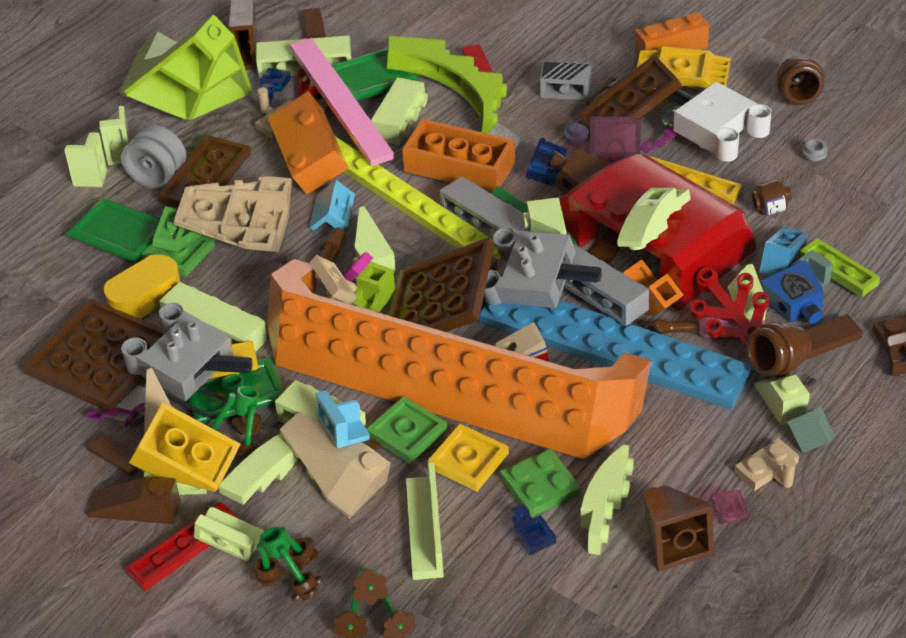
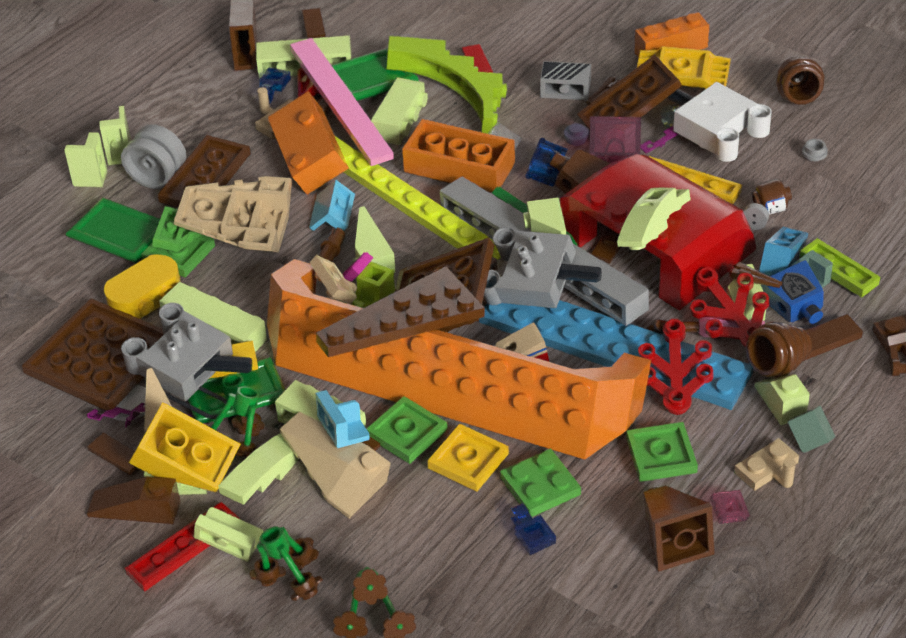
(188, 74): lime panel -> none
(415, 309): none -> reddish brown wing
(424, 526): yellowish green panel -> none
(604, 496): yellowish green slope -> none
(661, 292): orange brick -> none
(661, 451): none -> bright green plate
(675, 370): none -> red plant
(756, 216): none -> light grey tile
(758, 277): none -> reddish brown piece

